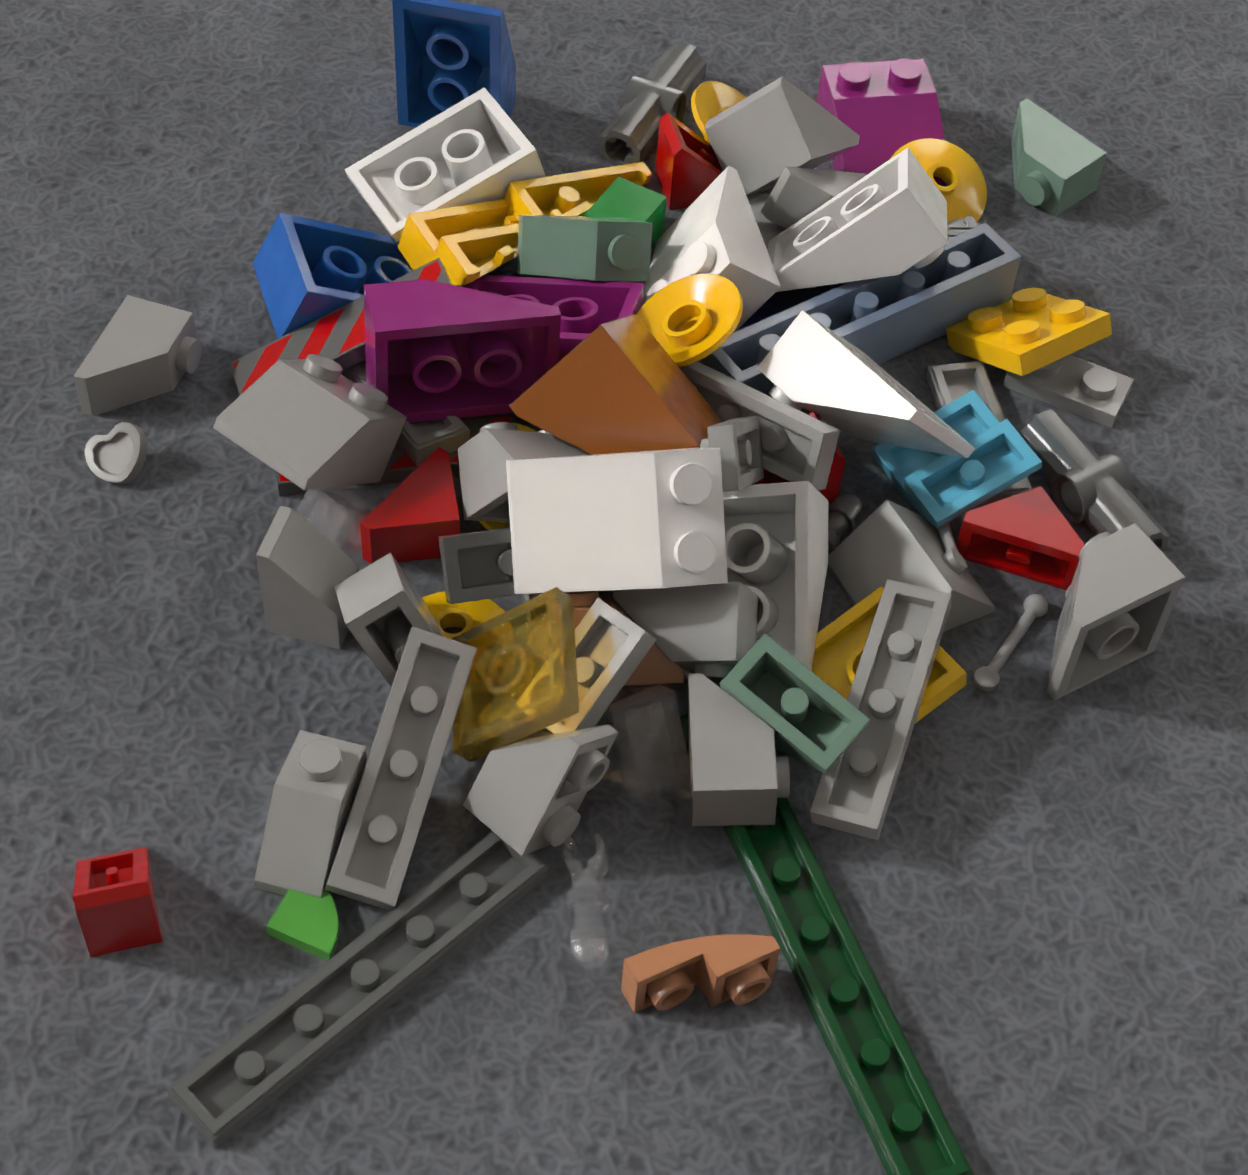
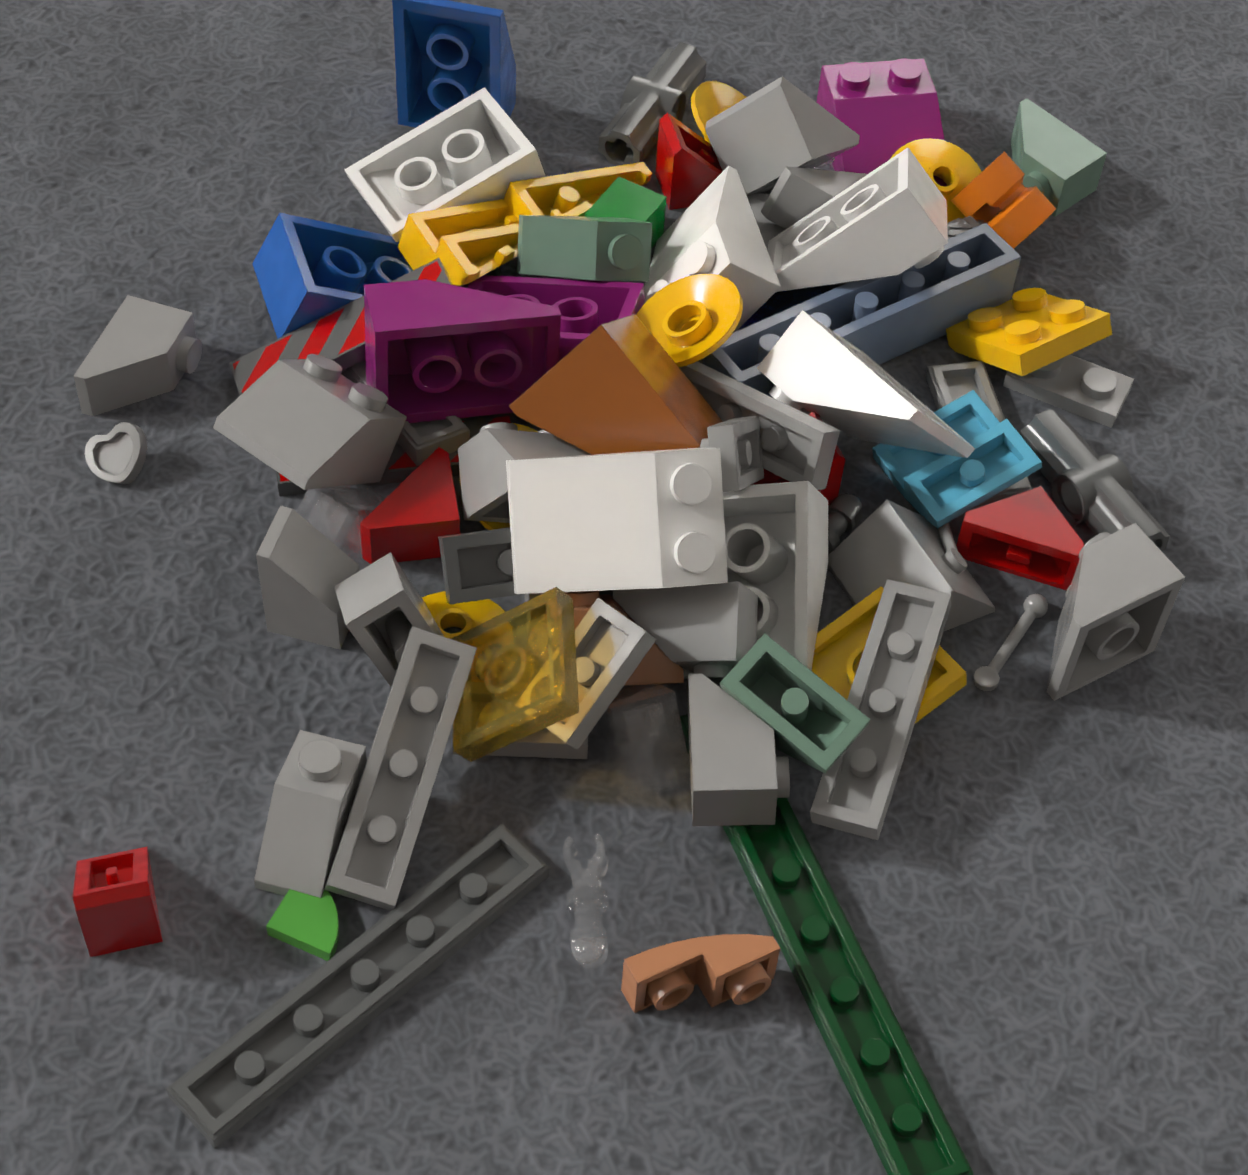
(537, 785): light grey slope -> none
(1004, 202): none -> orange wheel

